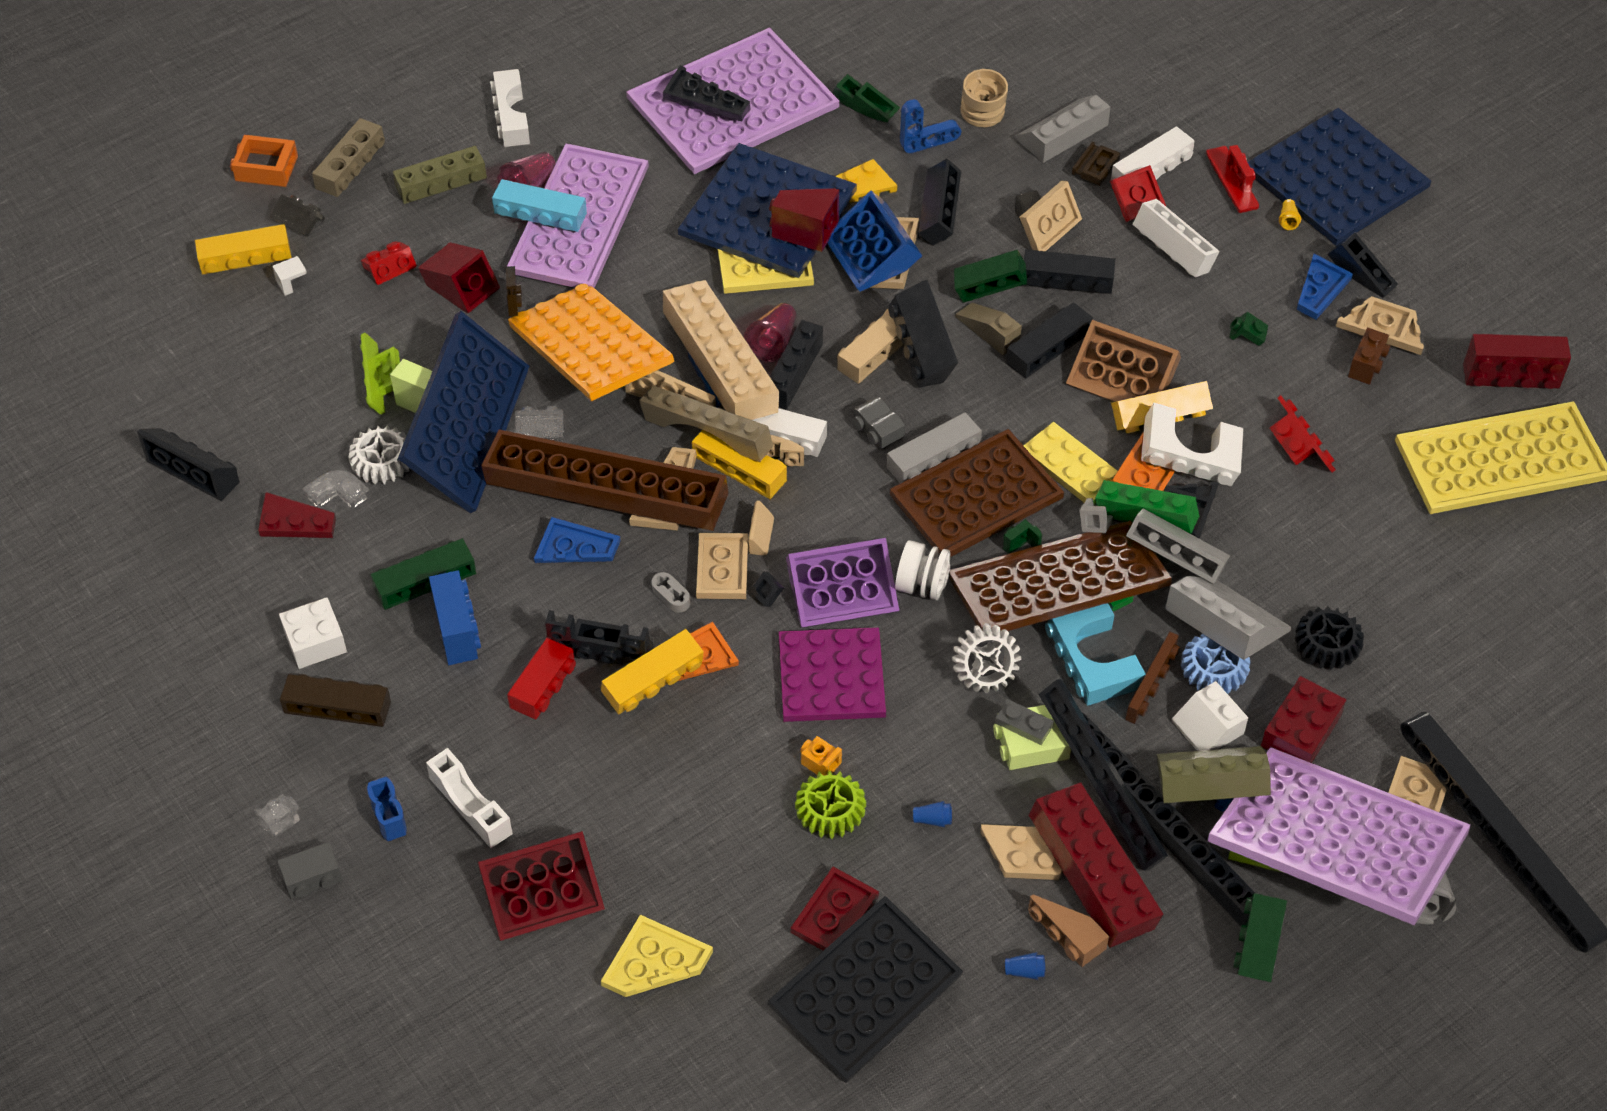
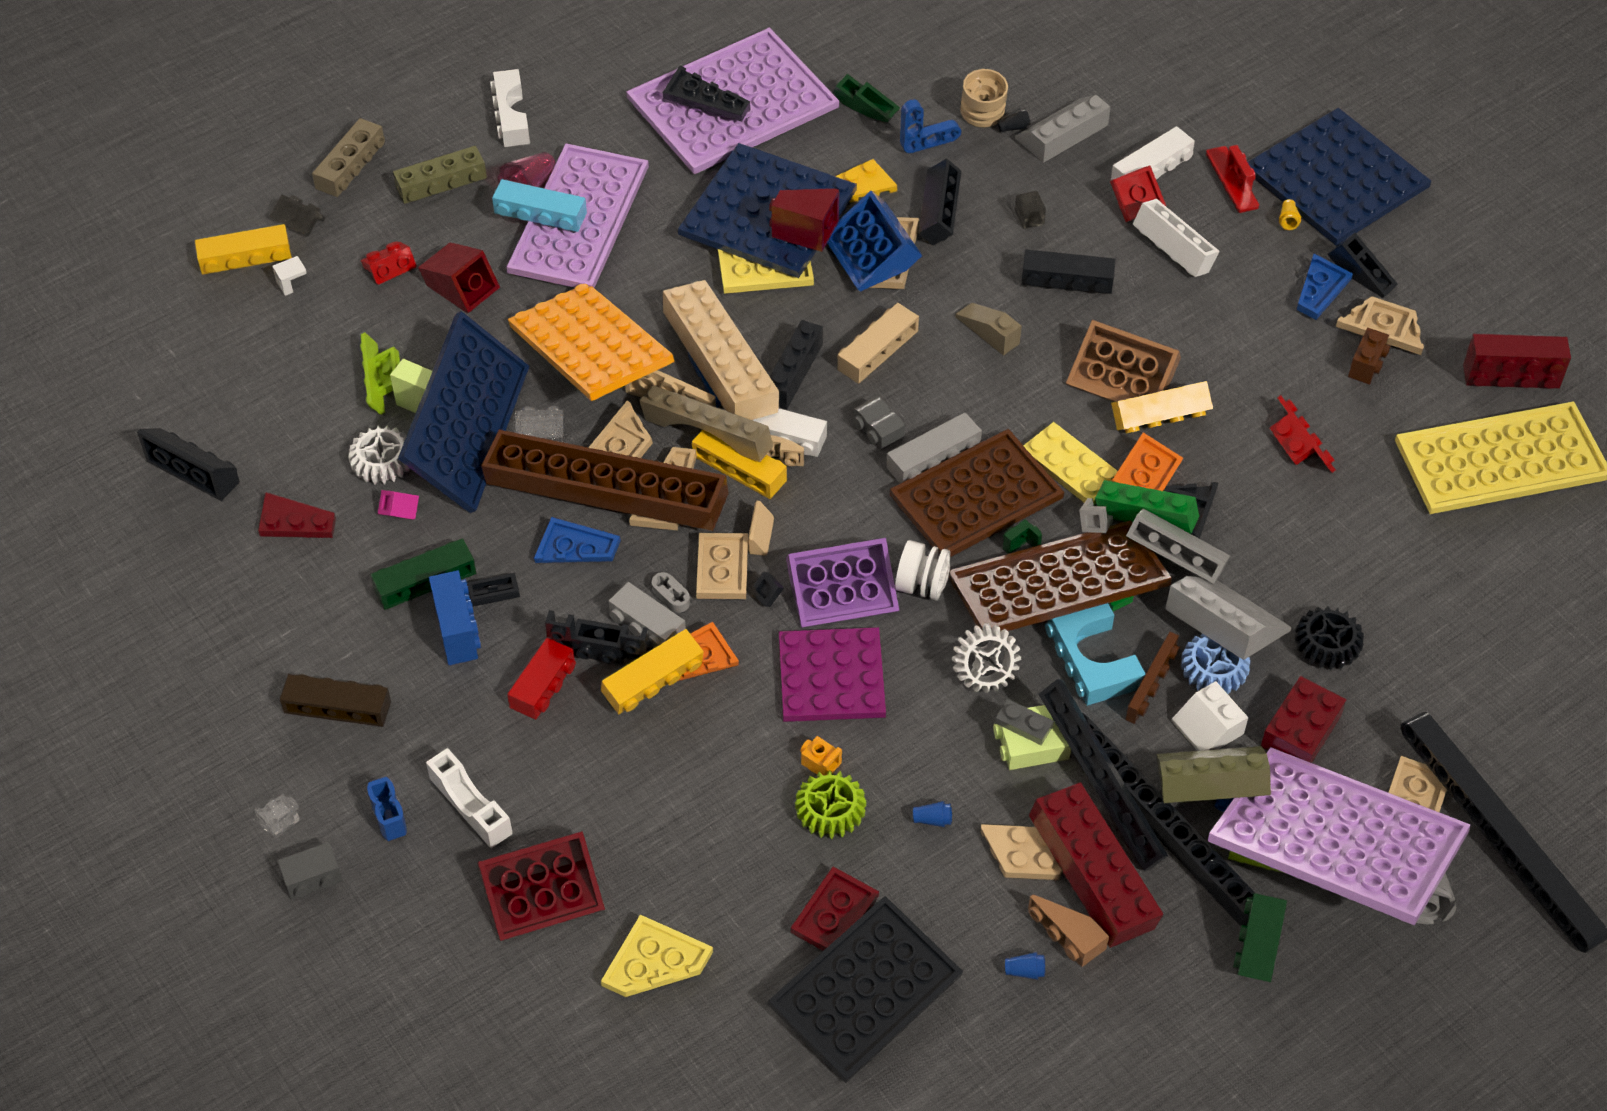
(264, 174): orange window -> none
(313, 633): white brick -> none
(336, 483): clear plate -> none
(398, 504): none -> dark pink panel
(493, 593): none -> black tile
(514, 291): dark brown plate -> none
(624, 434): none -> tan wing
(639, 610): none -> light grey brick
(771, 332): clear pink cone -> none
(923, 335): black slope -> none
(990, 276): dark green brick -> none
(1015, 121): none -> black cone
(1048, 340): black brick -> none
(1051, 217): tan plate -> none
(1096, 163): dark brown plate -> none
(1165, 450): white arch -> none
(1249, 327): dark green bracket -> none

